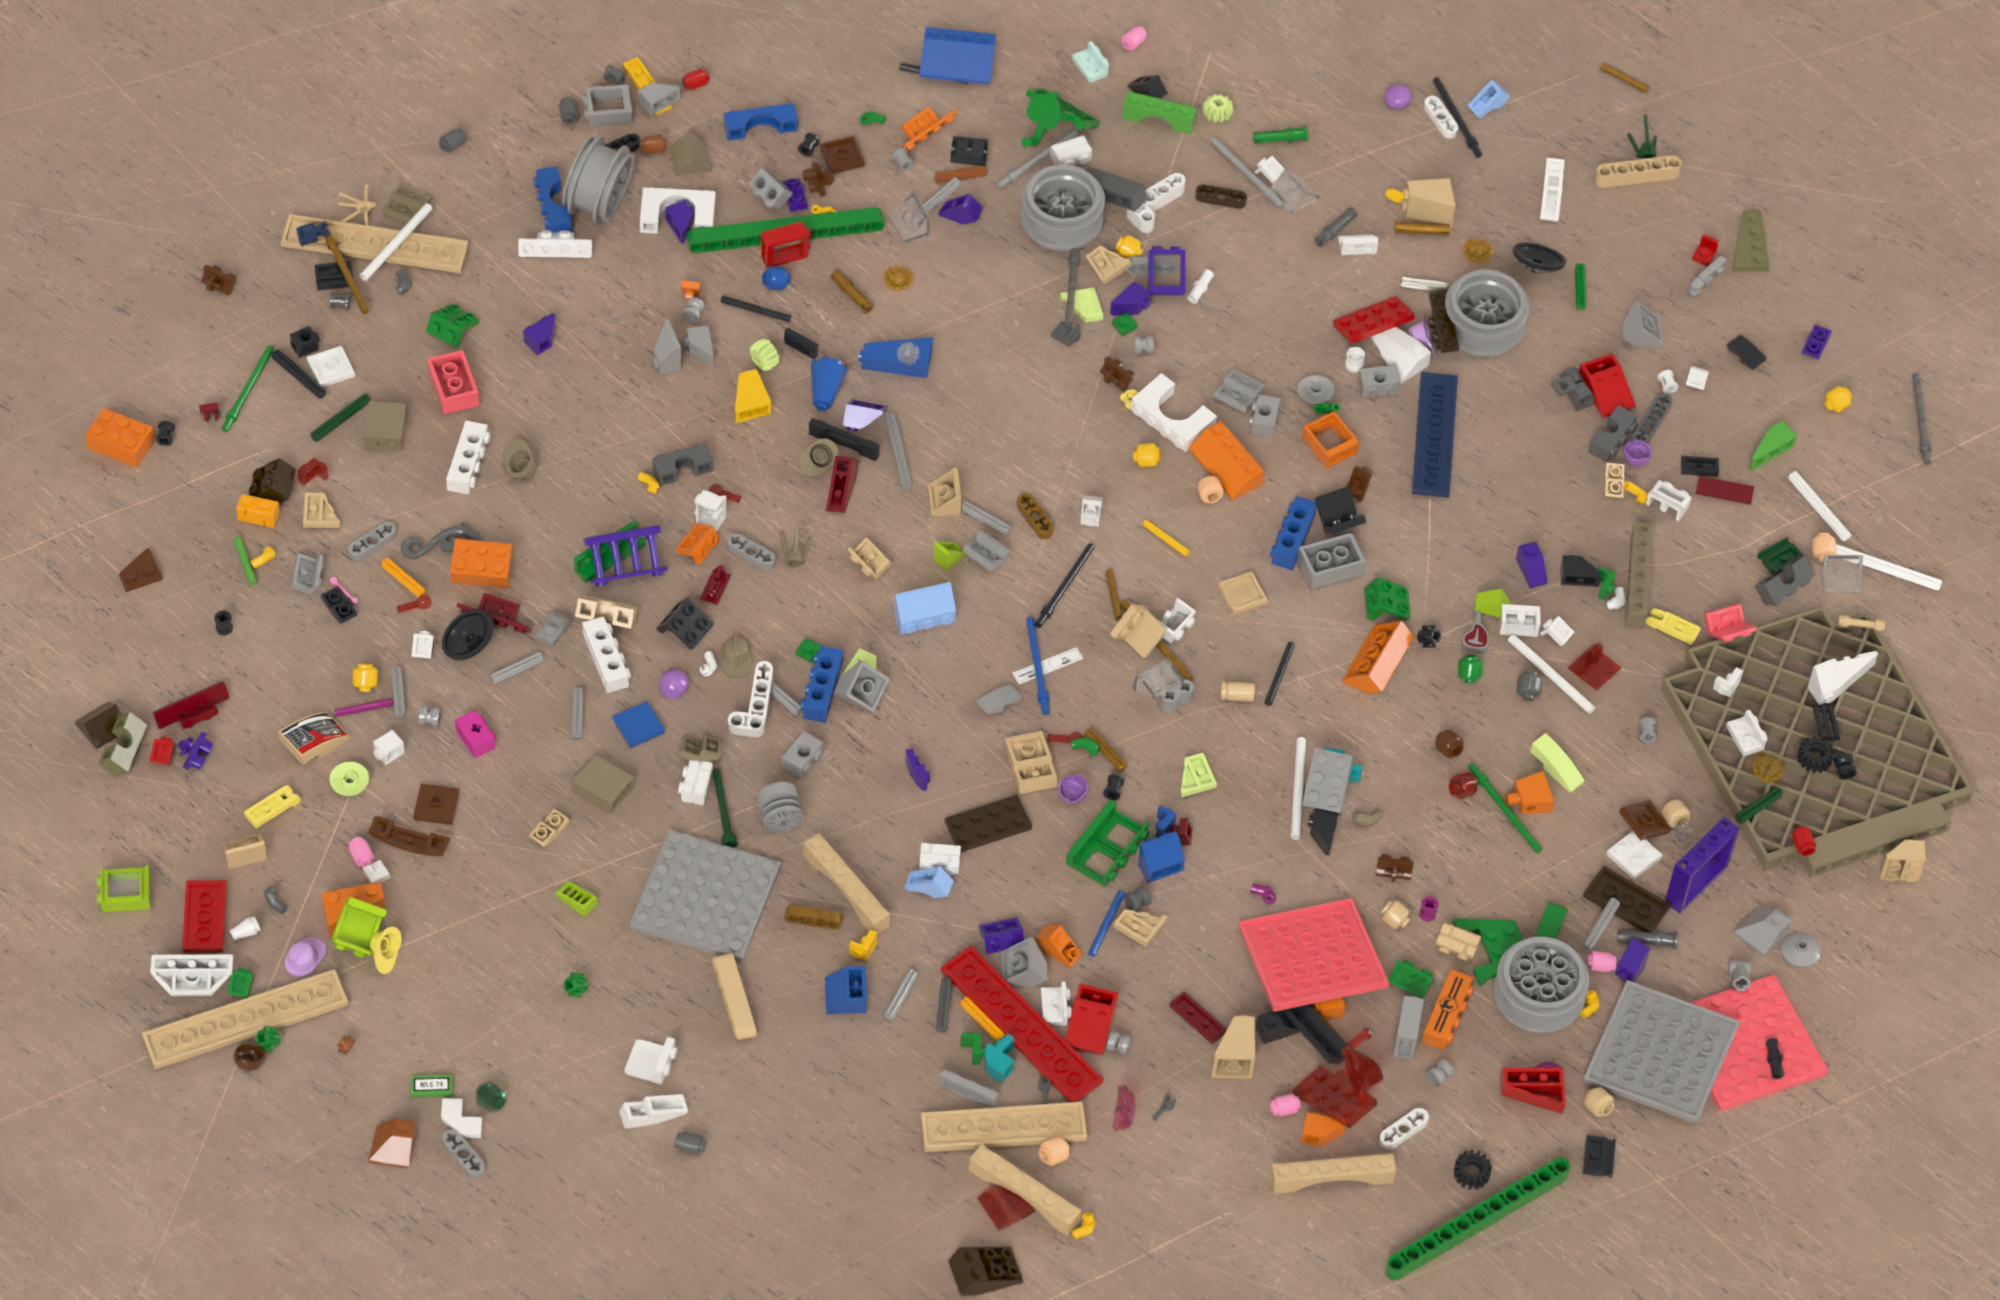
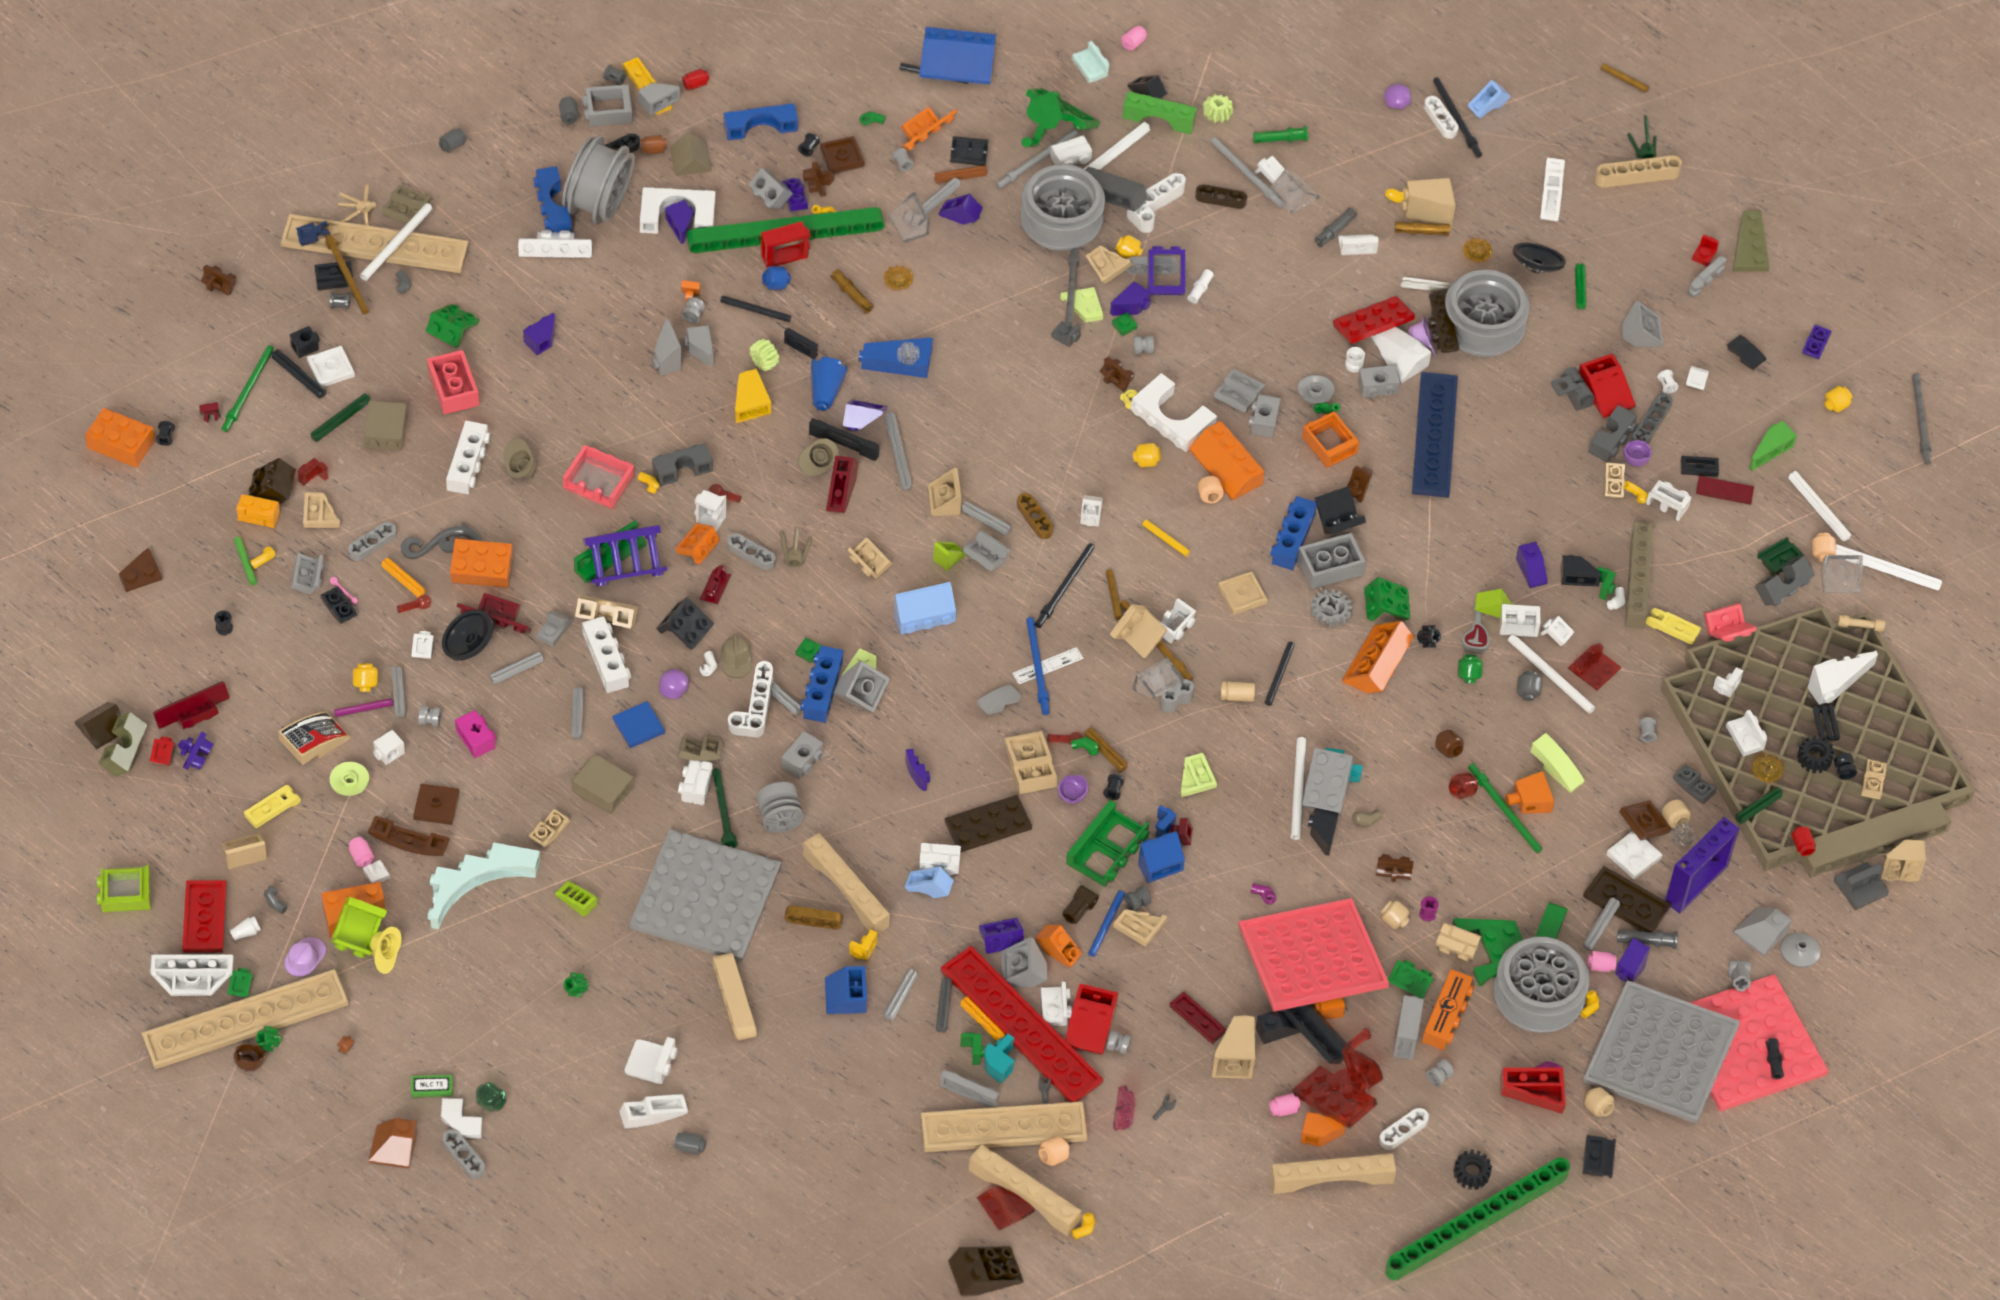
(473, 871): none -> light aqua arch
(598, 476): none -> window
(1082, 901): none -> dark brown piece
(1120, 146): none -> white axle
(1331, 606): none -> light grey gear
(1693, 784): none -> dark grey slope
(1862, 885): none -> dark grey bracket
(1874, 779): none -> tan slope

